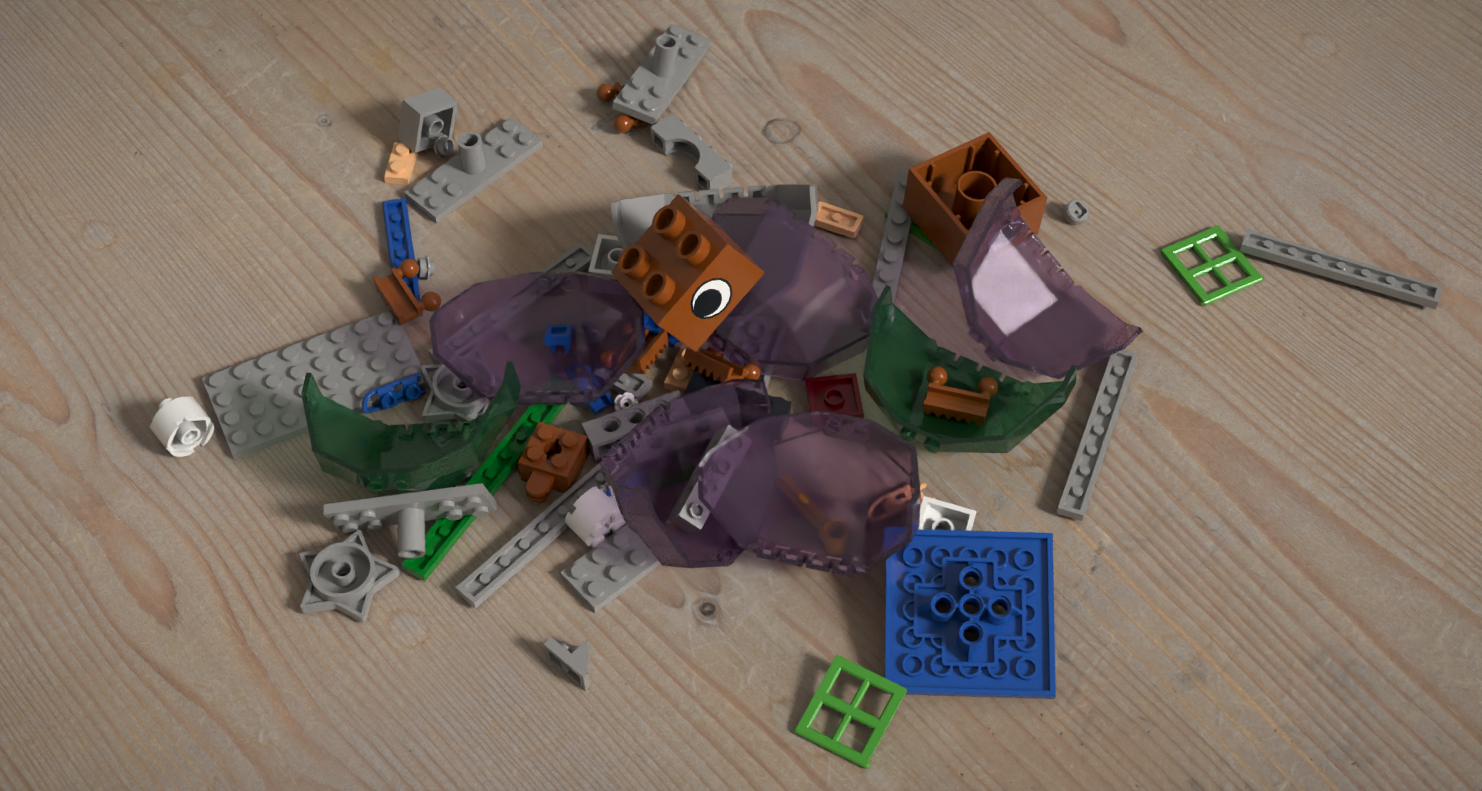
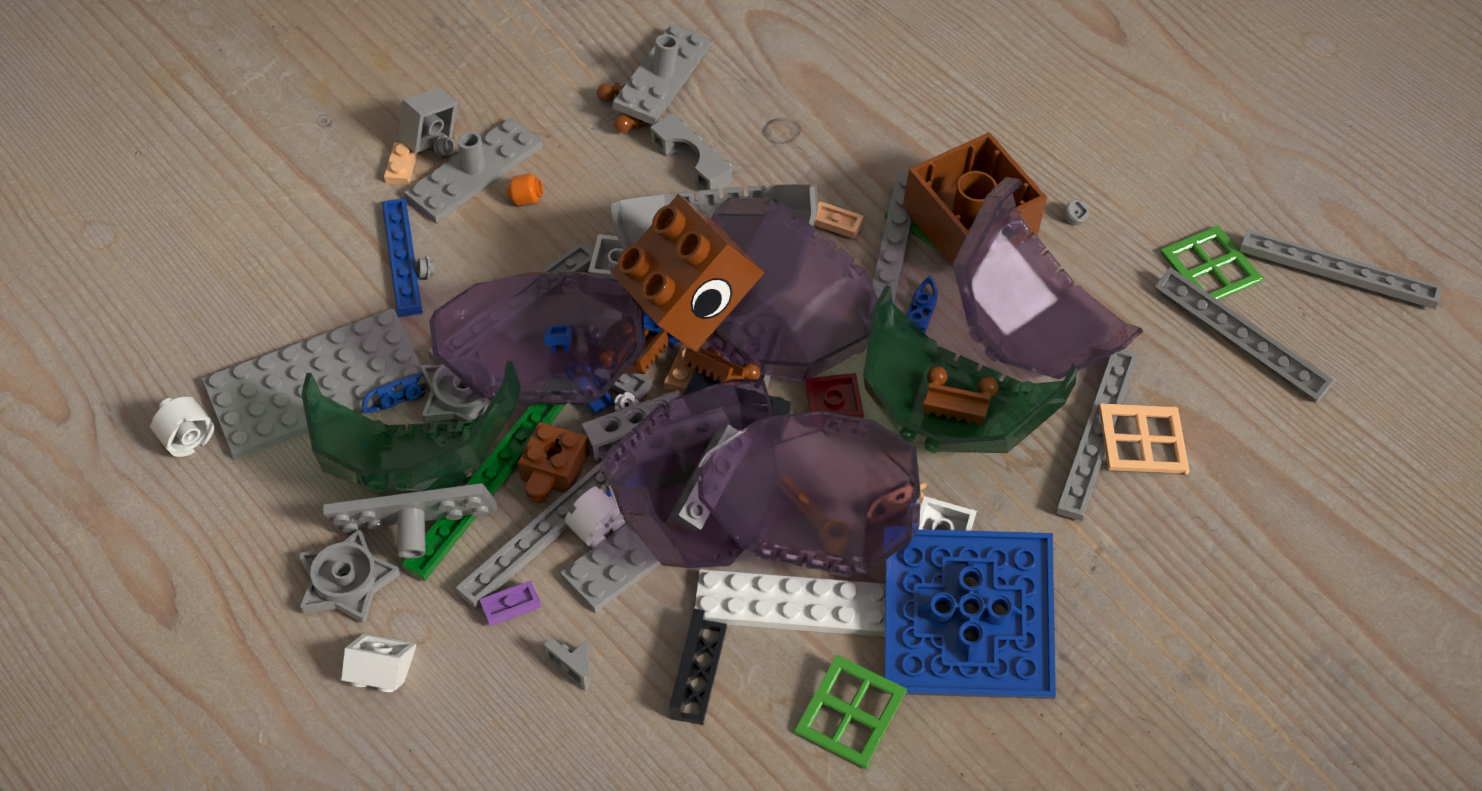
(377, 662): none -> white slope
(400, 298): dark orange gear -> none
(510, 603): none -> medium lavender plate
(524, 189): none -> orange head
(689, 662): none -> black fence
(796, 603): none -> white plate
(922, 301): none -> blue piece
(1147, 463): none -> light nougat window
(1245, 334): none -> light grey plate

